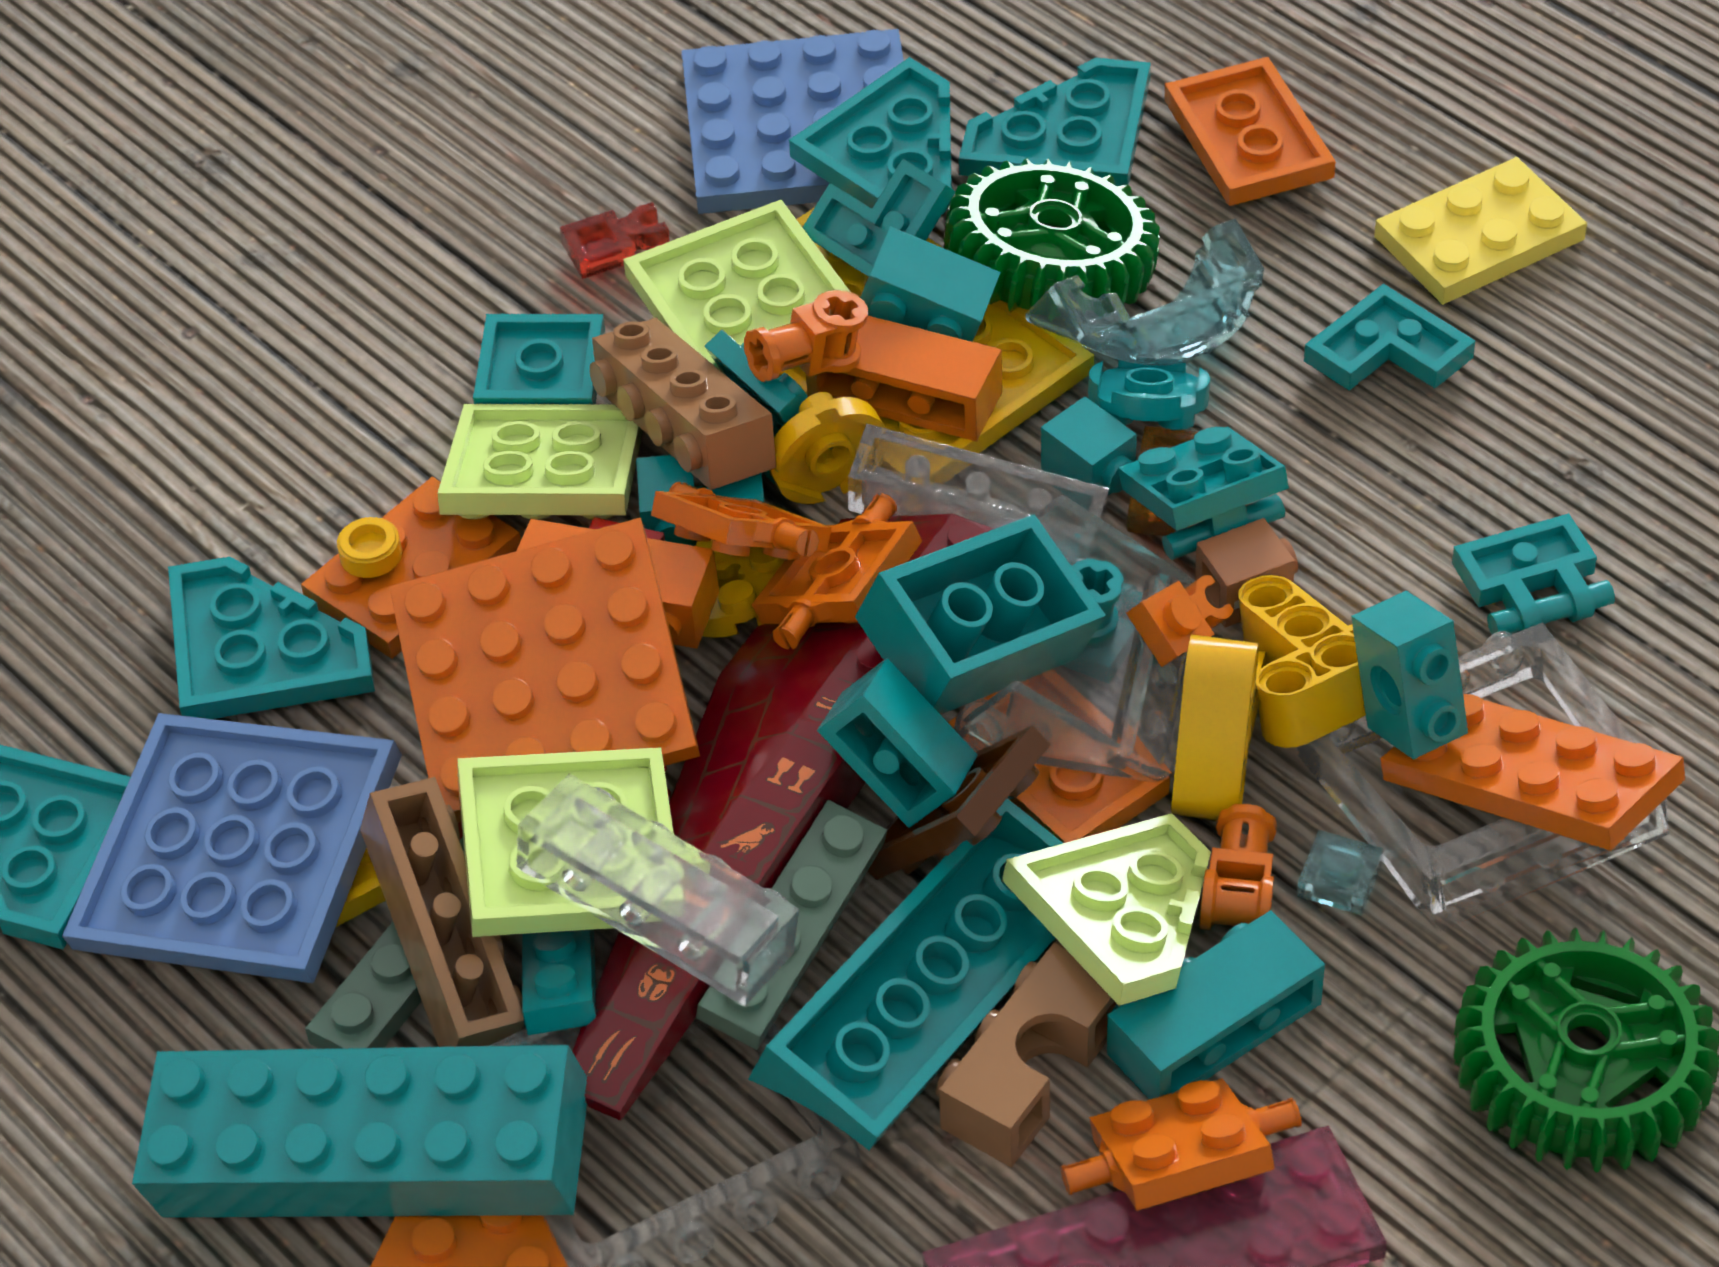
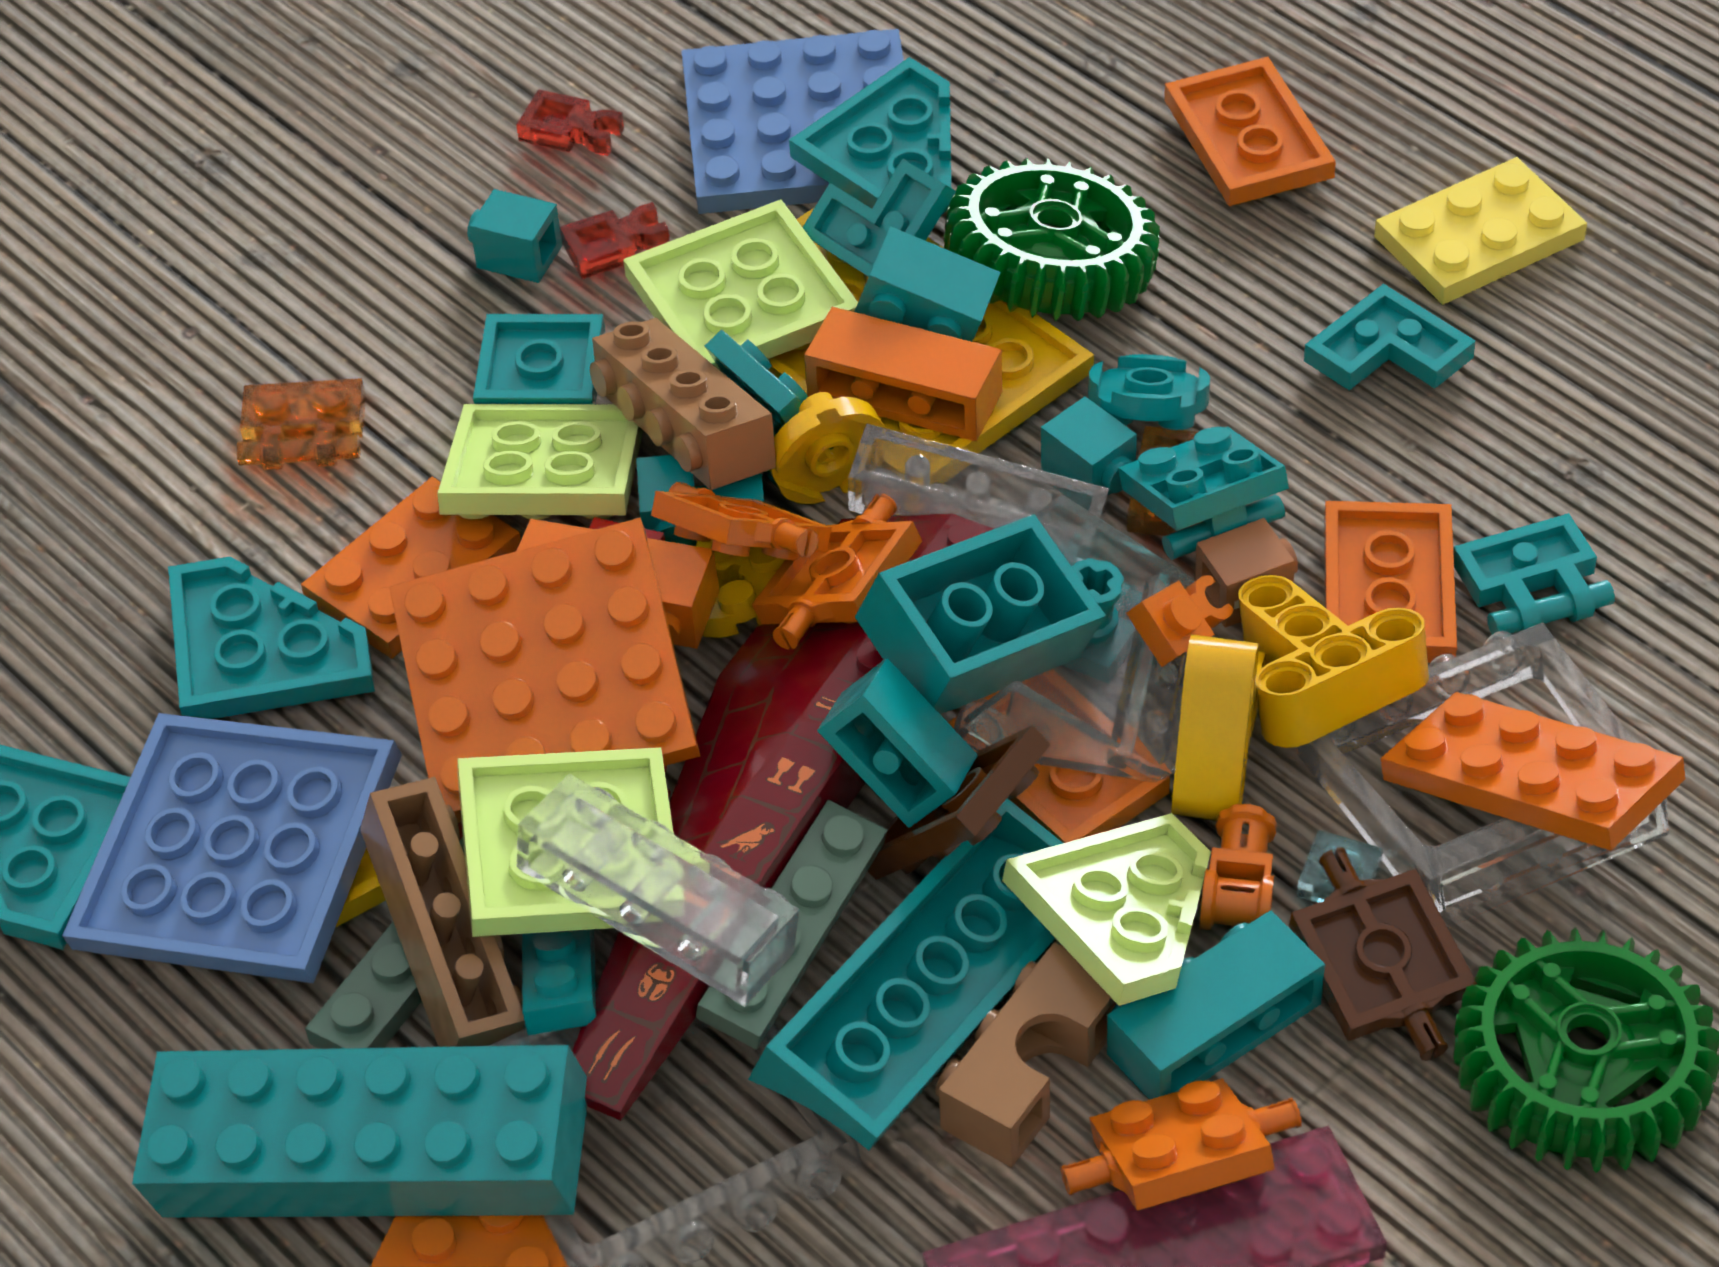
(301, 423): none -> clear orange plate
(369, 547): yellow tile -> none
(515, 235): none -> teal brick
(563, 120): none -> clear red plate
(812, 340): orange connector -> none
(1080, 121): teal plate -> none
(1193, 324): clear light blue windscreen -> none
(1383, 954): none -> reddish brown plate
(1392, 559): none -> orange plate
(1410, 674): teal brick -> none

